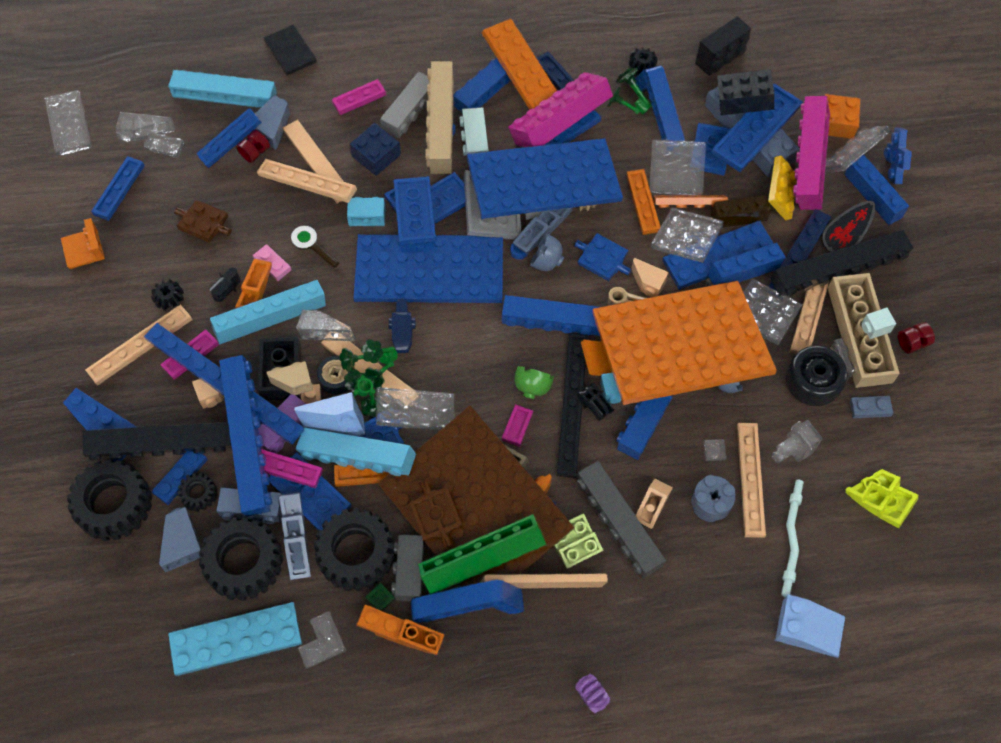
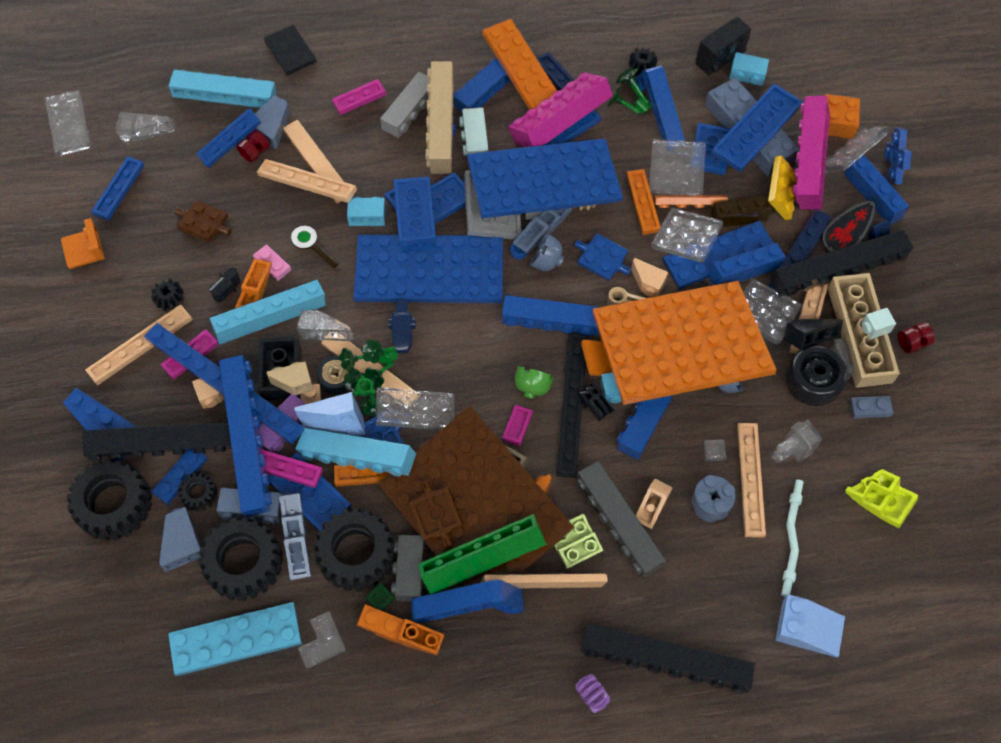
(164, 144): clear plate -> none
(375, 149): dark blue brick -> none
(668, 658): none -> black brick
(746, 92): black brick -> none
(749, 69): none -> medium azure brick
(811, 332): none -> black slope
(879, 230): none -> dark blue slope

